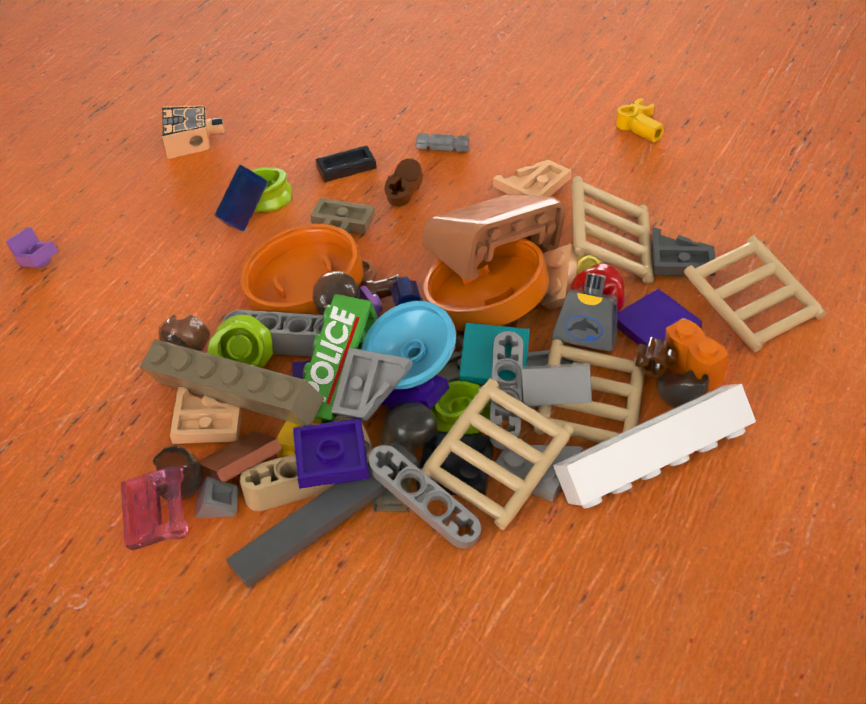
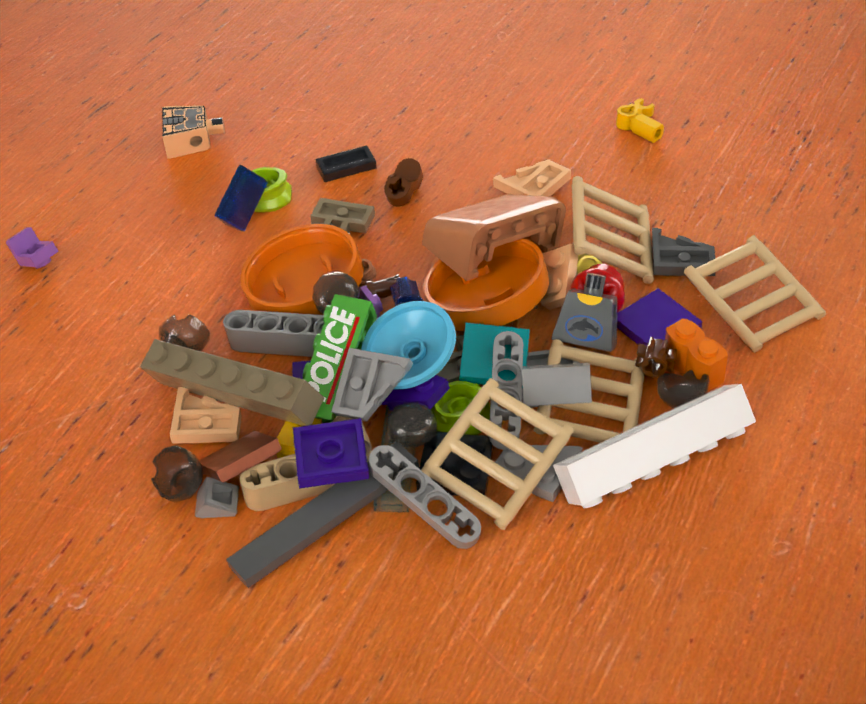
(143, 508): clear pink plate -> none
(242, 340): lime hat -> none
(442, 142): flat silver axle -> none

